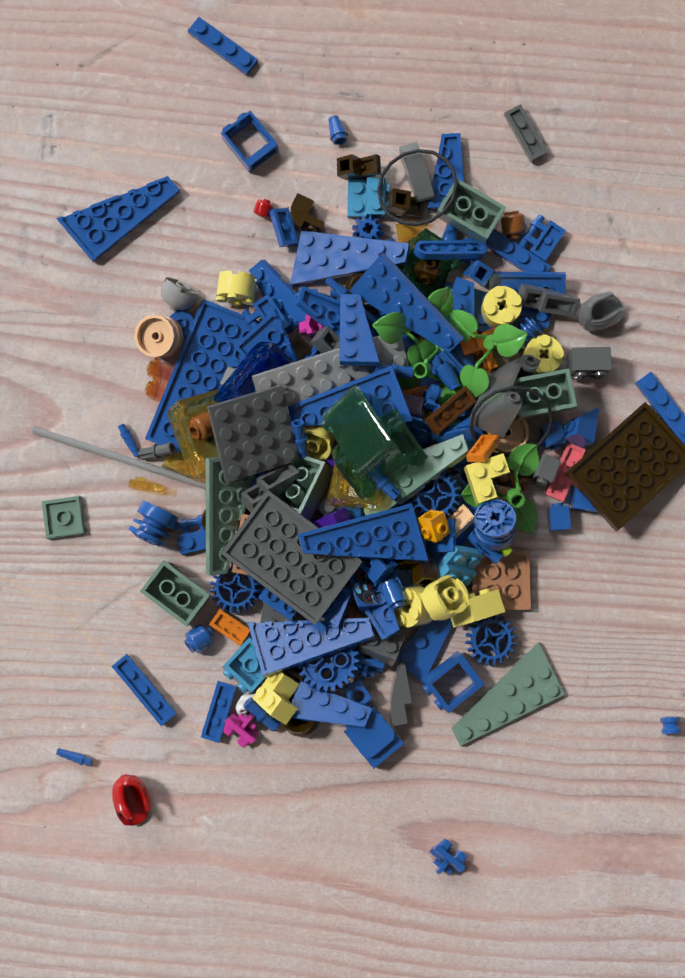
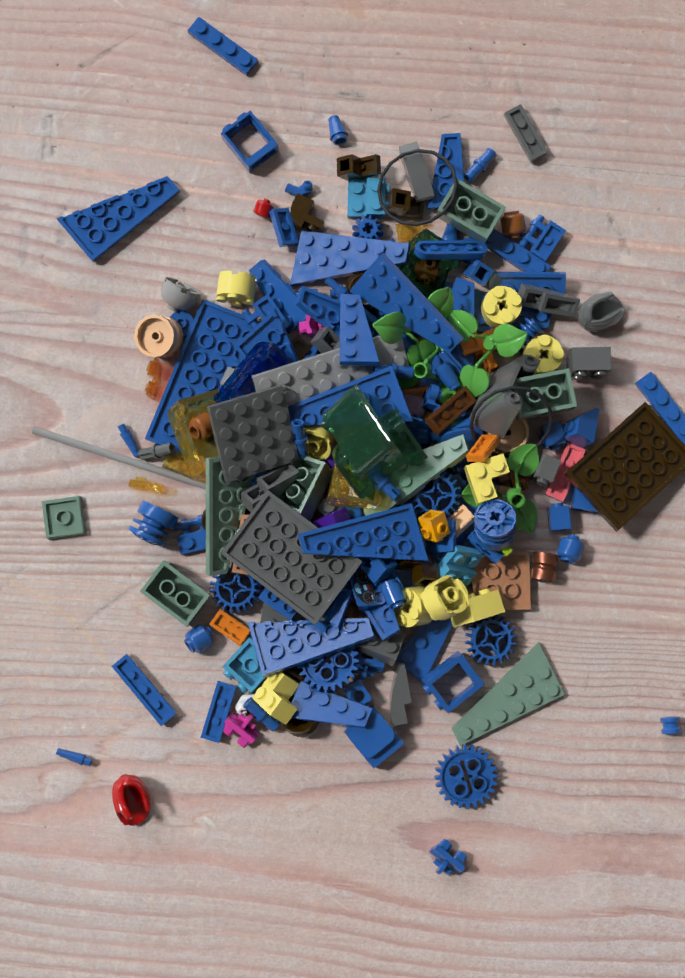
(305, 189): none -> blue arm
(450, 781): none -> blue gear
(480, 165): none -> blue pin
(544, 566): none -> copper wheel
(570, 549): none -> blue head

